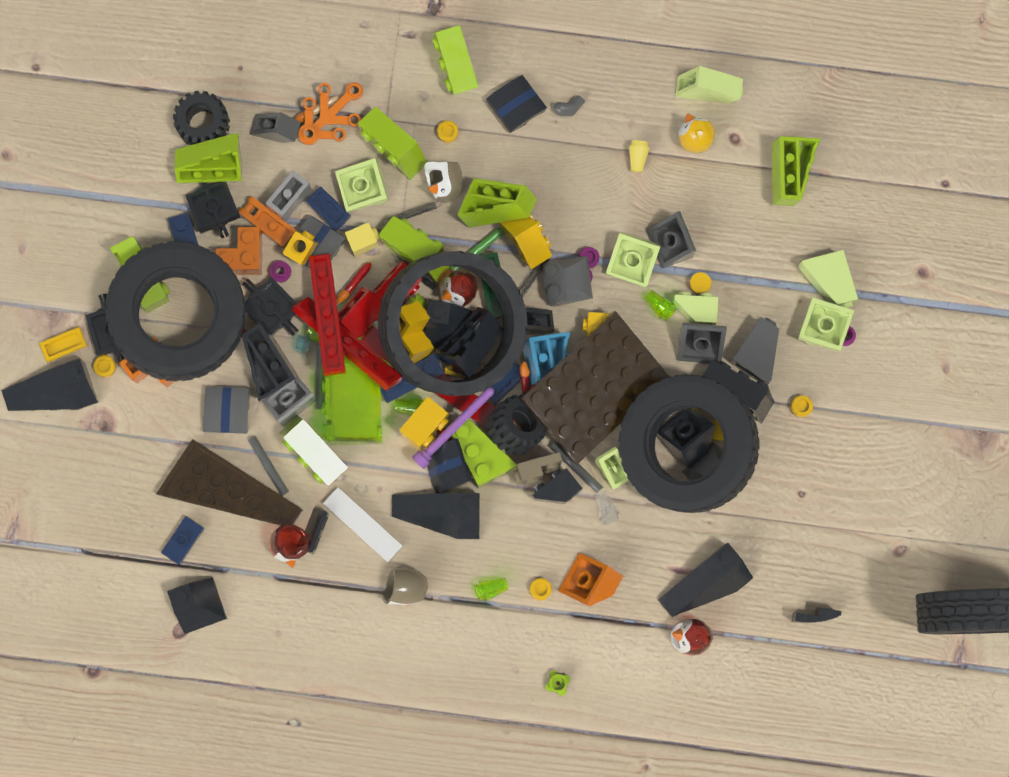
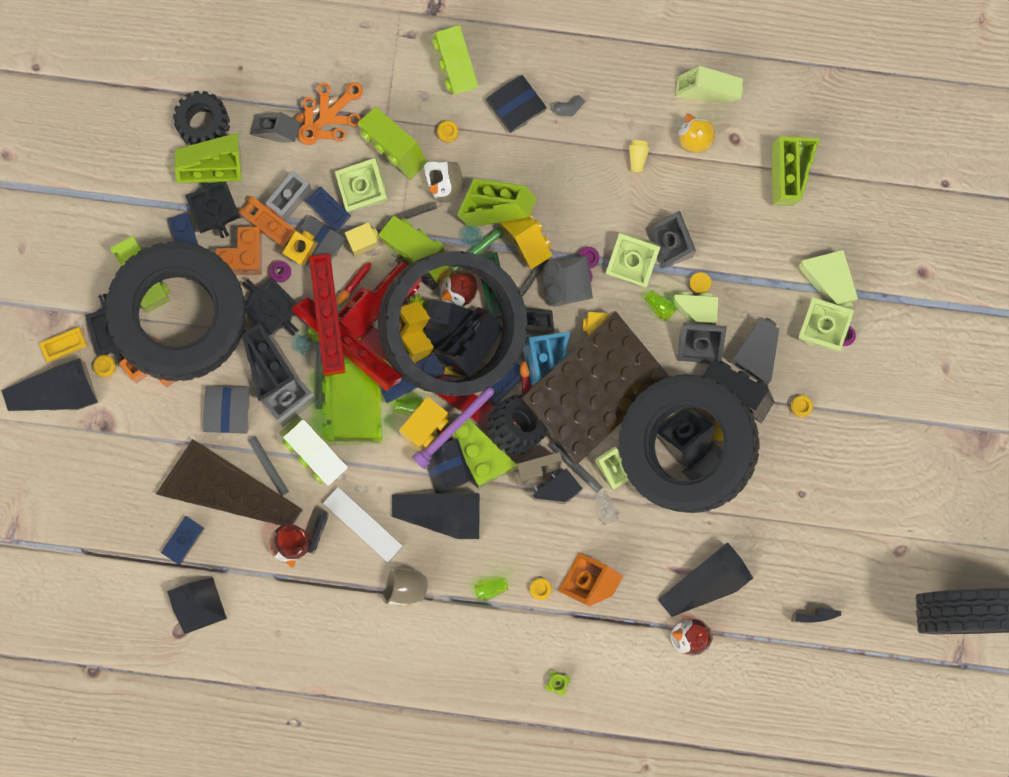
(472, 231): none -> clear light blue plate

